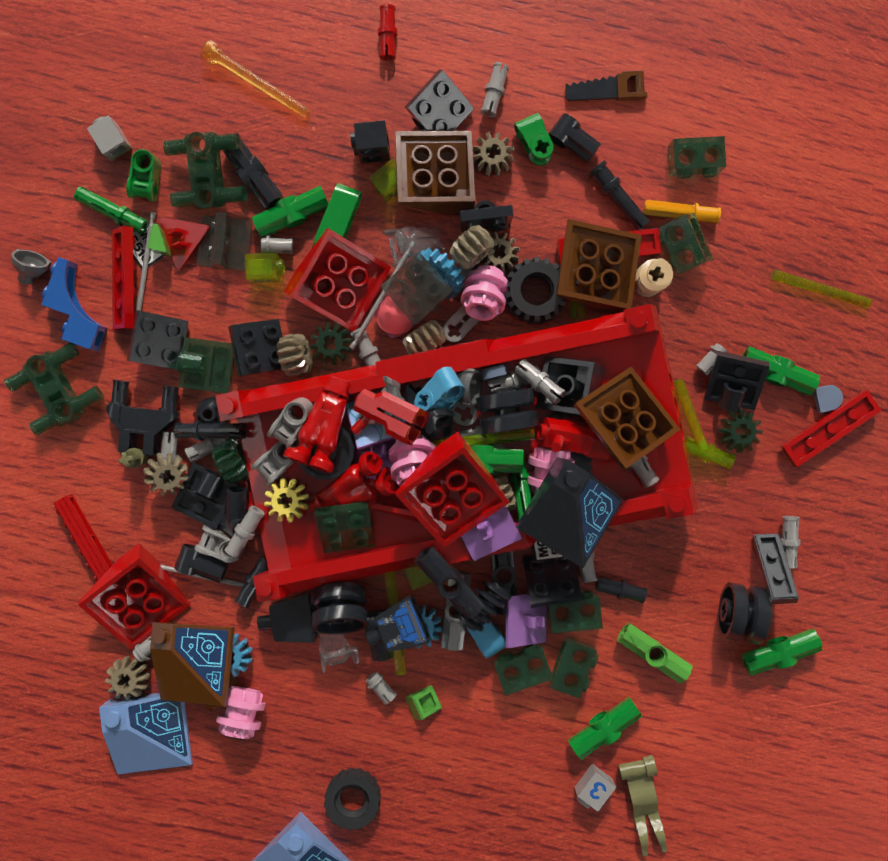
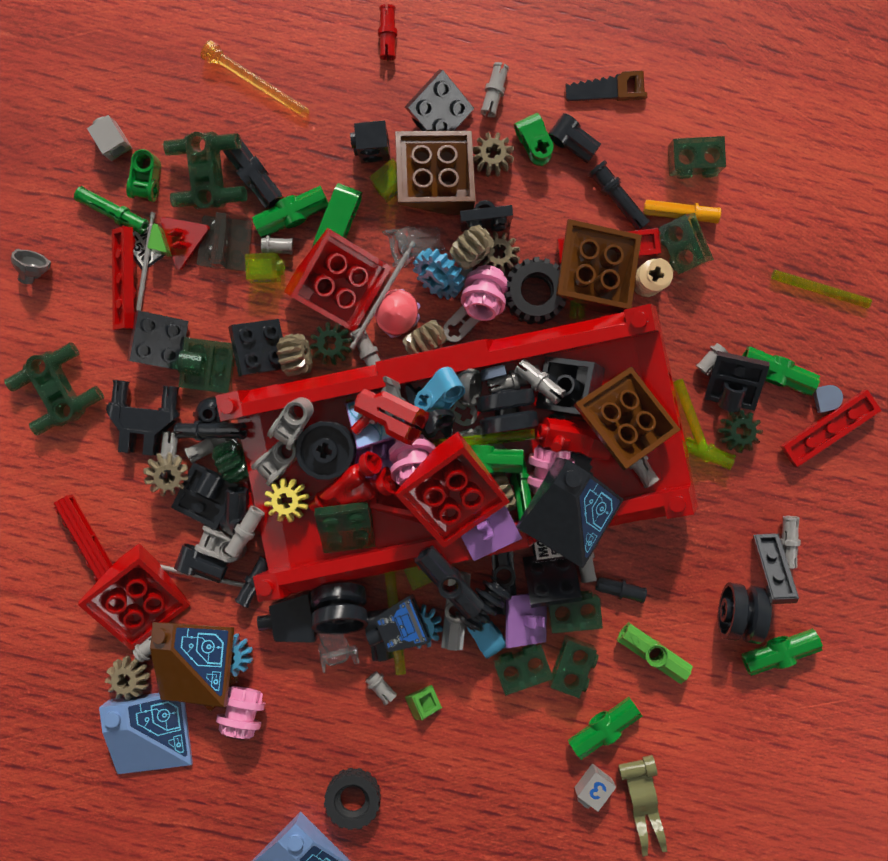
(62, 296): blue arch -> none
(133, 458): olive axle -> none
(322, 427): red piece -> none
(417, 288): clear smoke bracket -> none

